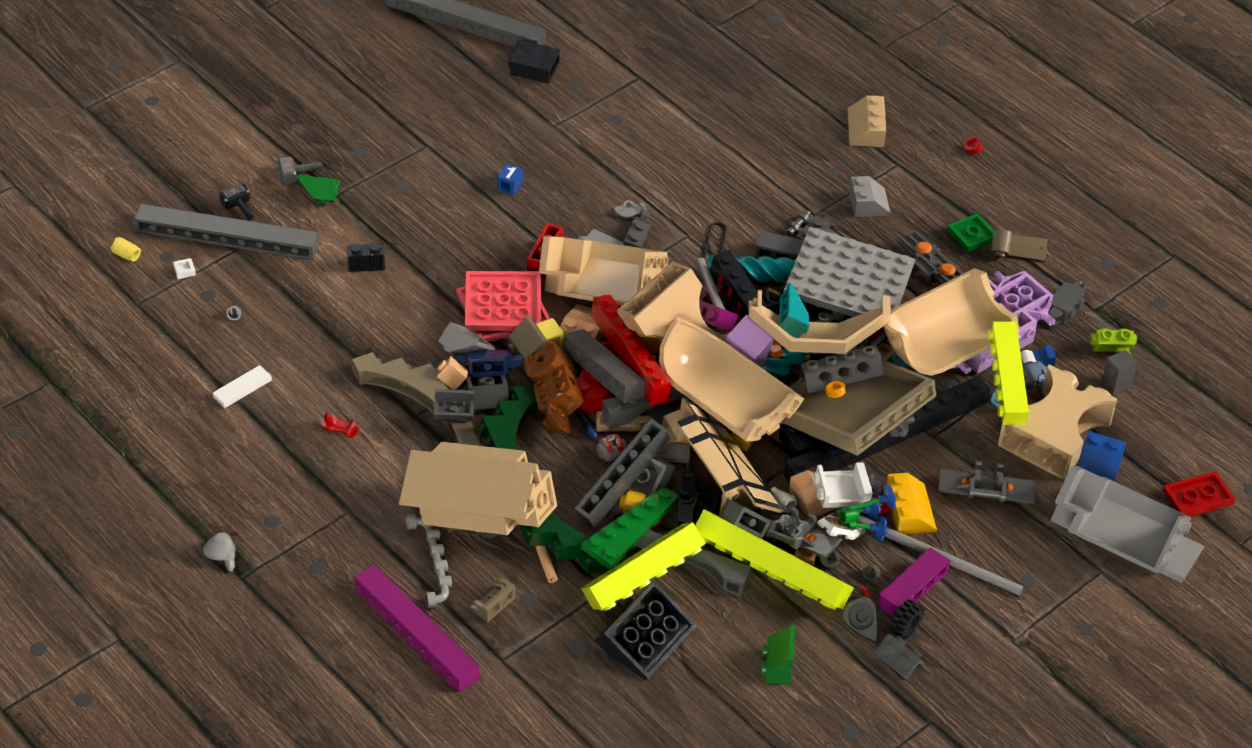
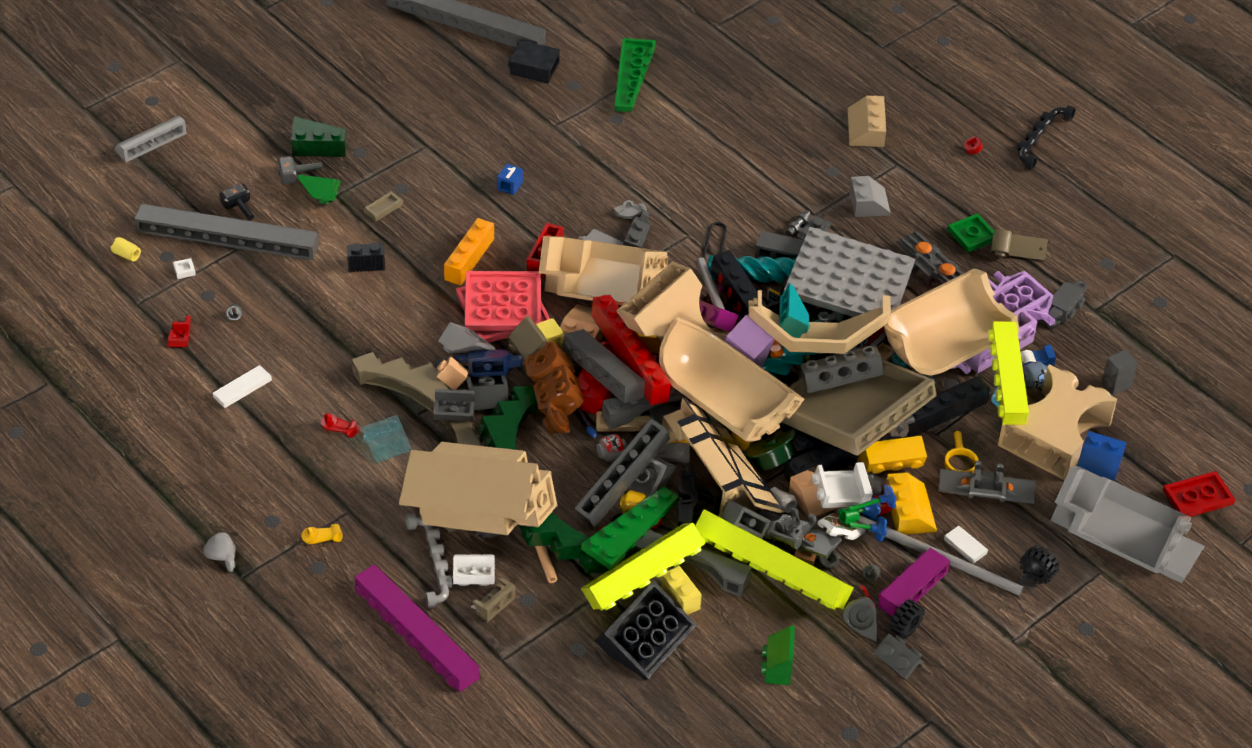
(151, 139): none -> light grey brick
(180, 333): none -> red slope
(317, 139): none -> dark green wedge
(317, 535): none -> yellow piece
(383, 206): none -> dark tan tile
(386, 439): none -> clear light blue hinge
(469, 251): none -> light orange brick
(473, 569): none -> white bracket
(632, 69): none -> green wing
(681, 590): none -> light yellow brick
(772, 449): none -> dark green piece
(835, 389): light orange tile -> none
(894, 455): none -> yellow slope
(959, 450): none -> yellow piece
(965, 544): none -> white tile
(1039, 564): none -> black tyre
(1040, 128): none -> black bar
(1113, 340): lime brick -> none

